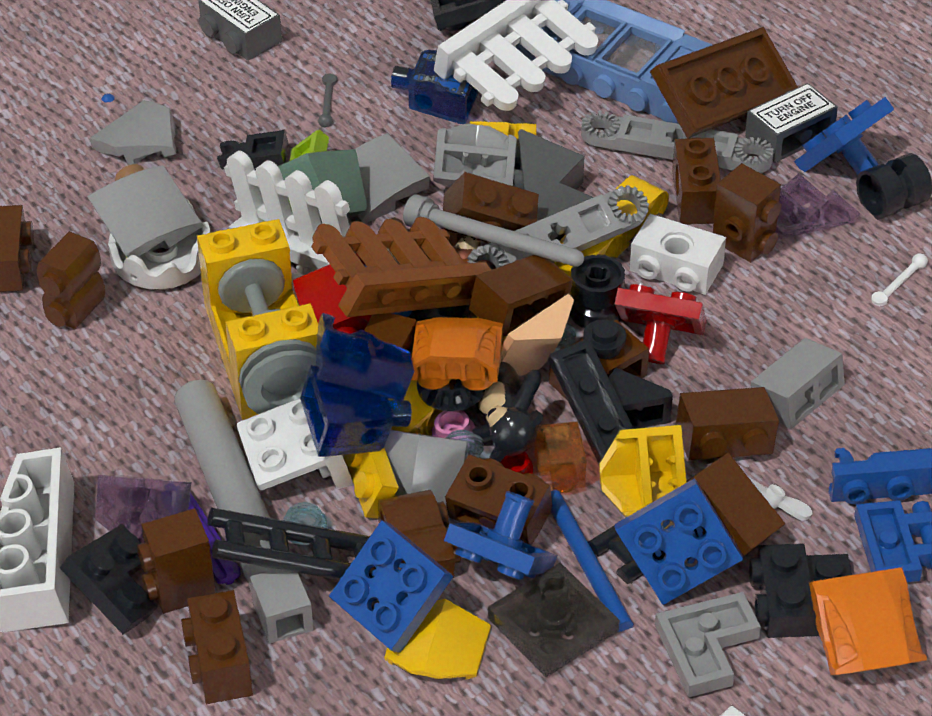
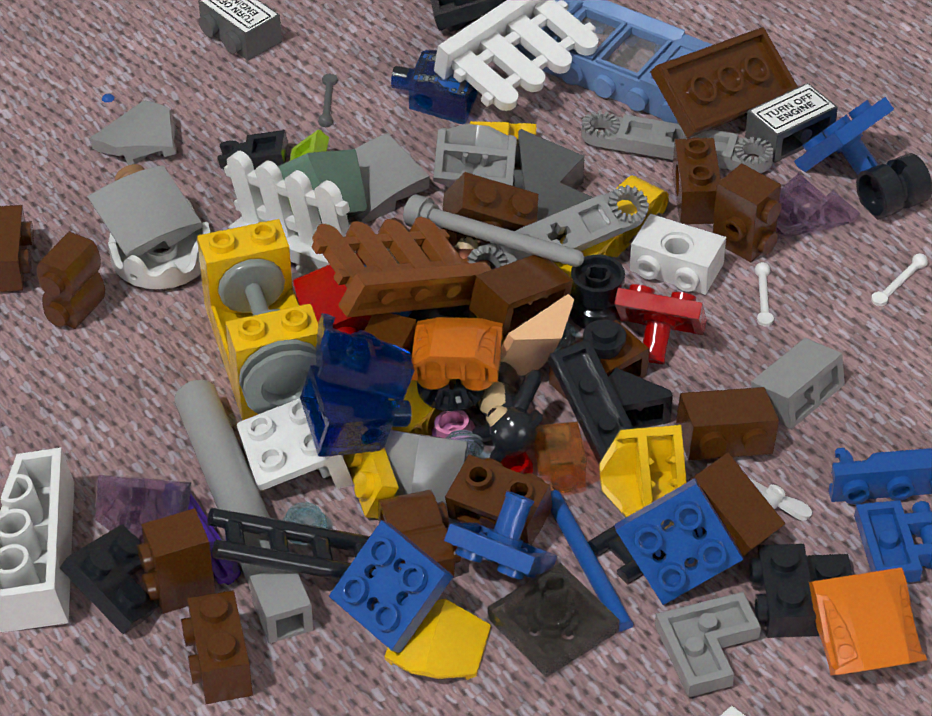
(764, 318): none -> white hinge

